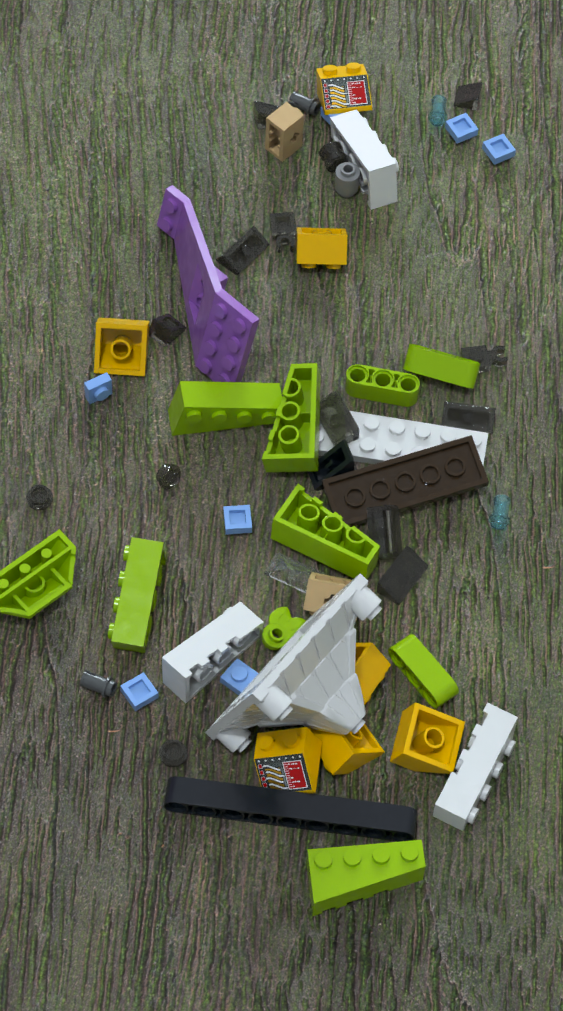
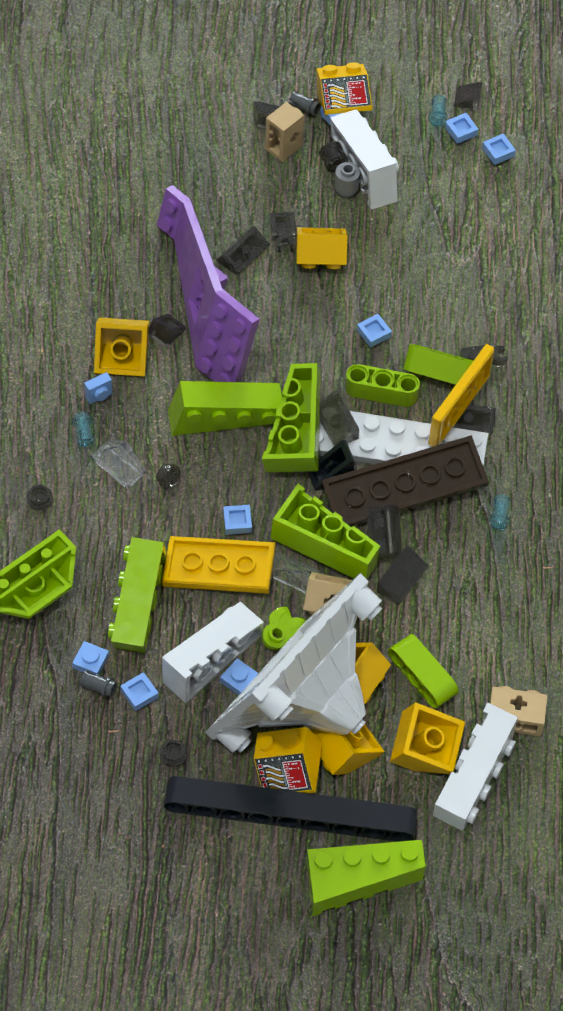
(83, 422): none -> clear light blue pin
(90, 658): none -> light blue plate
(119, 461): none -> clear slope
(219, 564): none -> yellow tile
(374, 330): none -> light blue plate
(461, 396): none -> yellow tile
(530, 705): none -> tan brick

